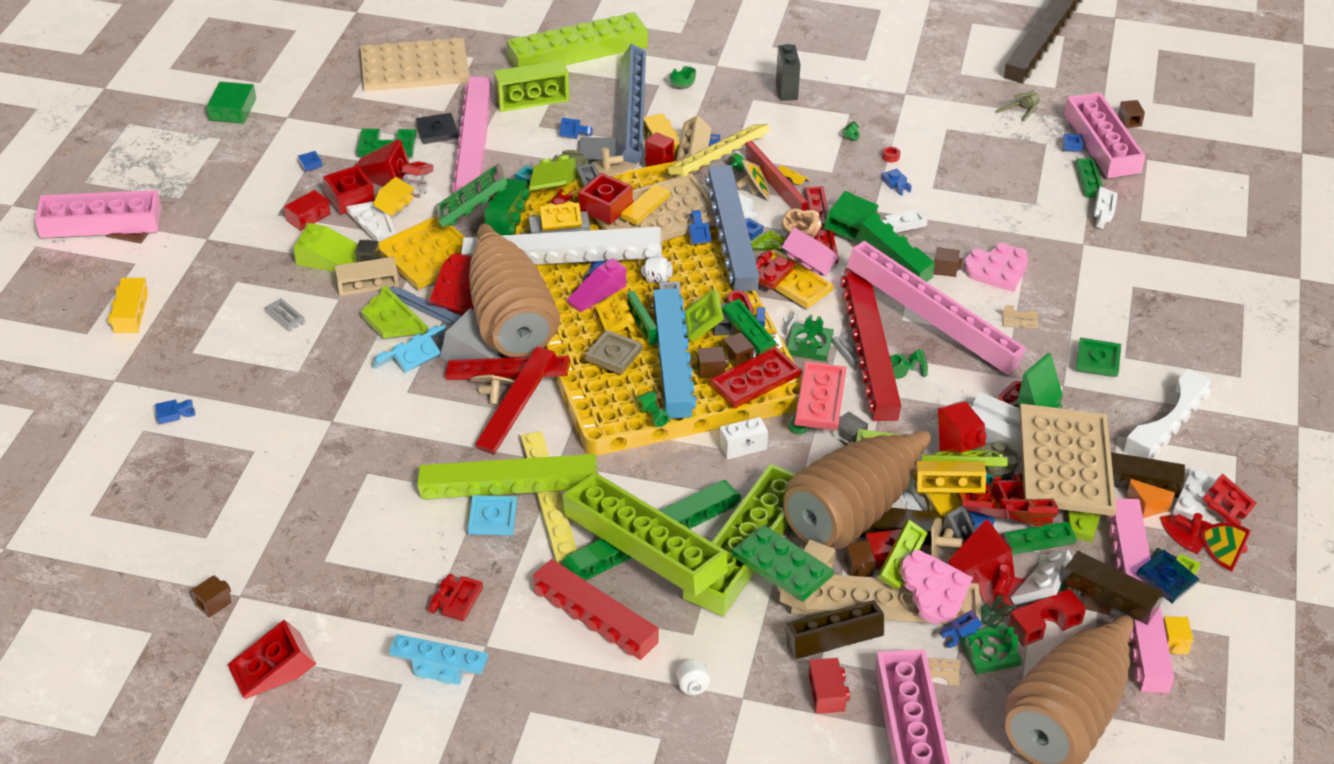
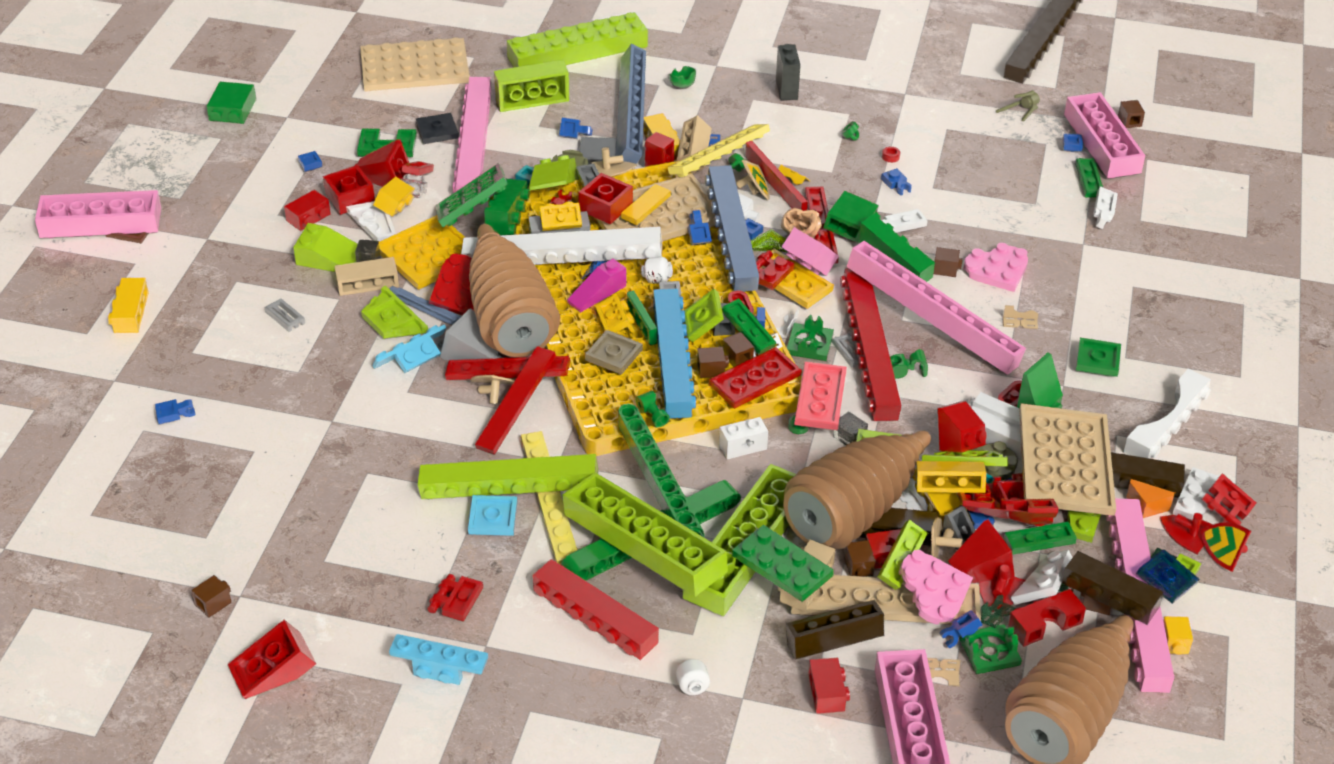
(656, 468): none -> green beam

